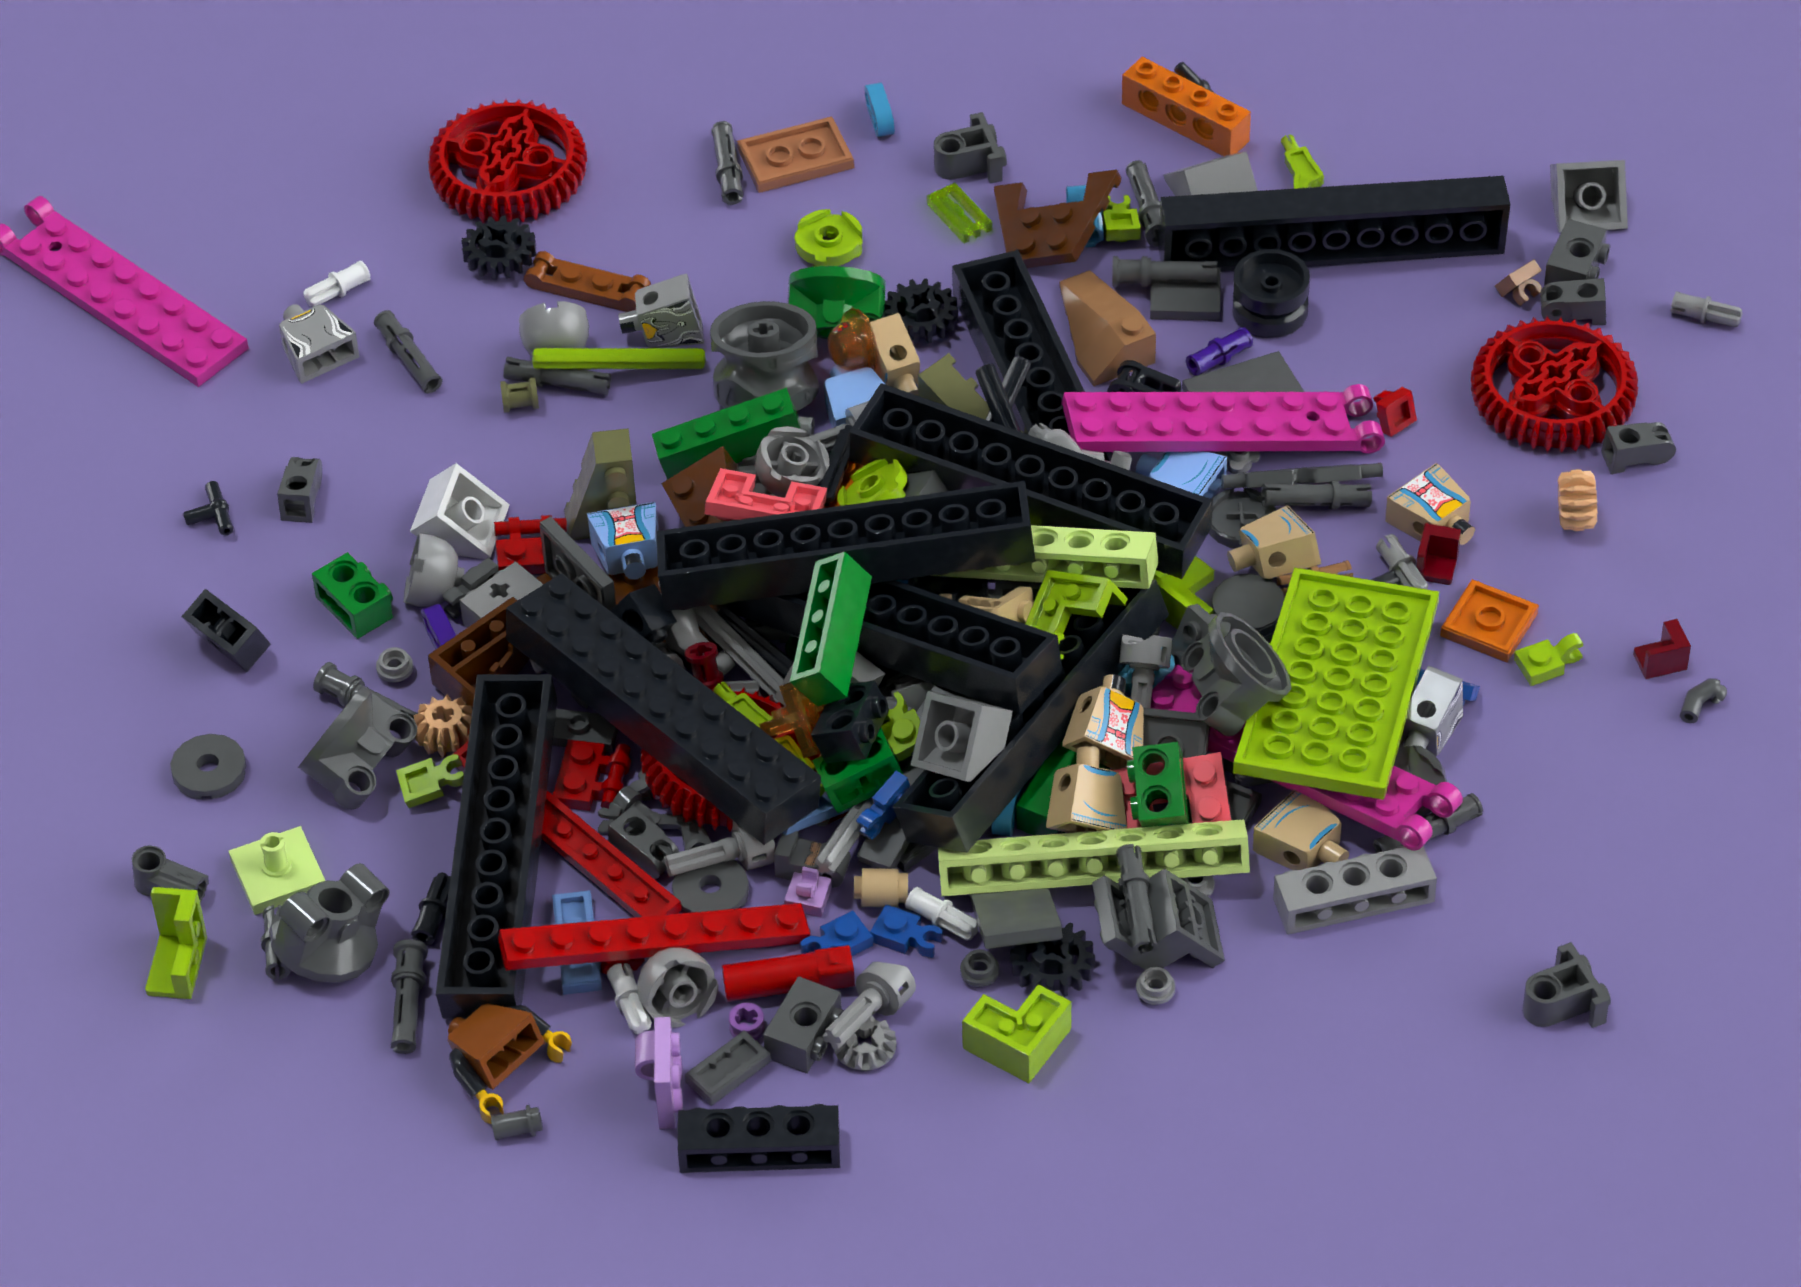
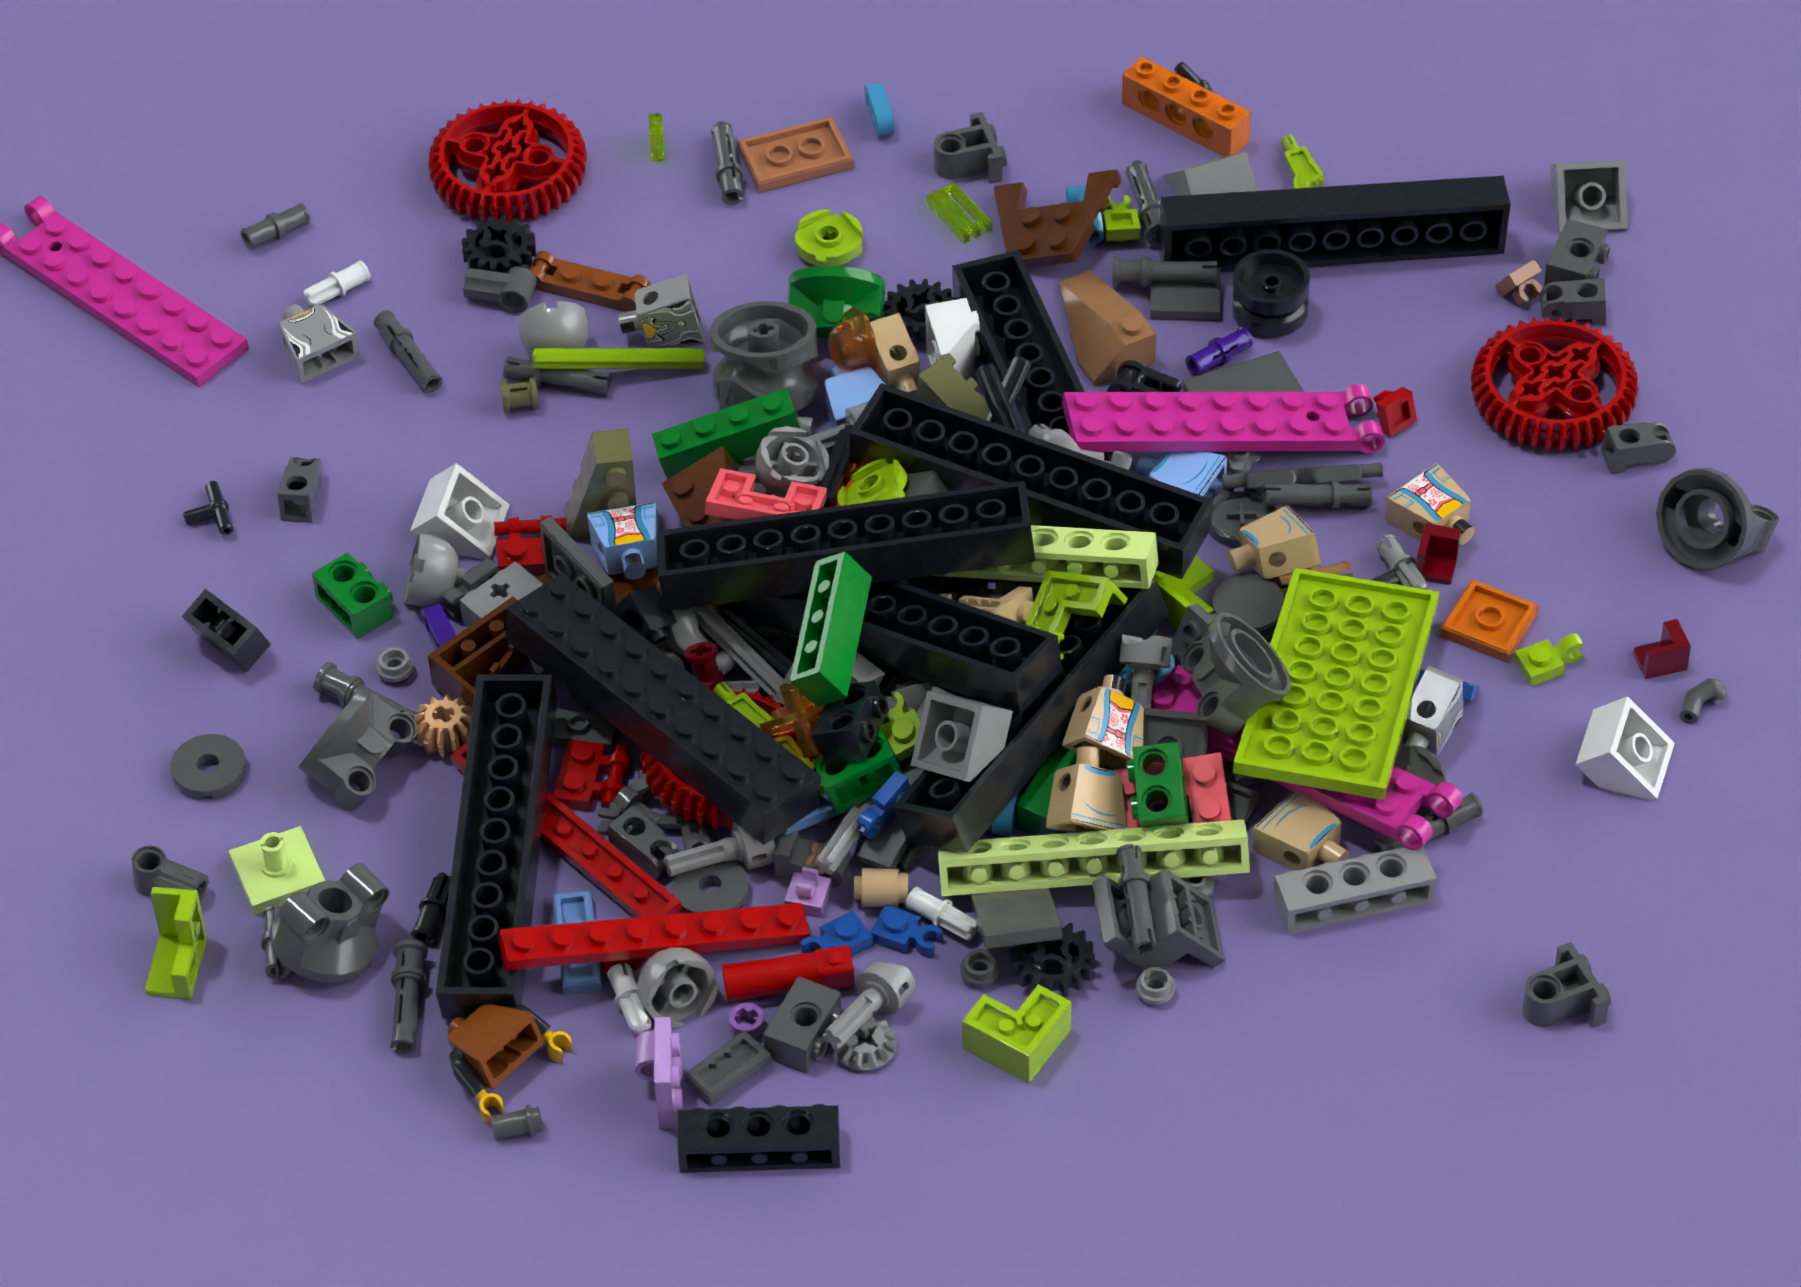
(275, 225): none -> dark grey pin
(424, 779): lime plate -> none
(510, 289): none -> dark grey piece
(656, 137): none -> clear neon green tile
(952, 331): none -> white slope
(1577, 500): light nougat gear -> none
(1625, 750): none -> white slope
(1696, 534): none -> dark grey piece
(1706, 309): light grey axle -> none

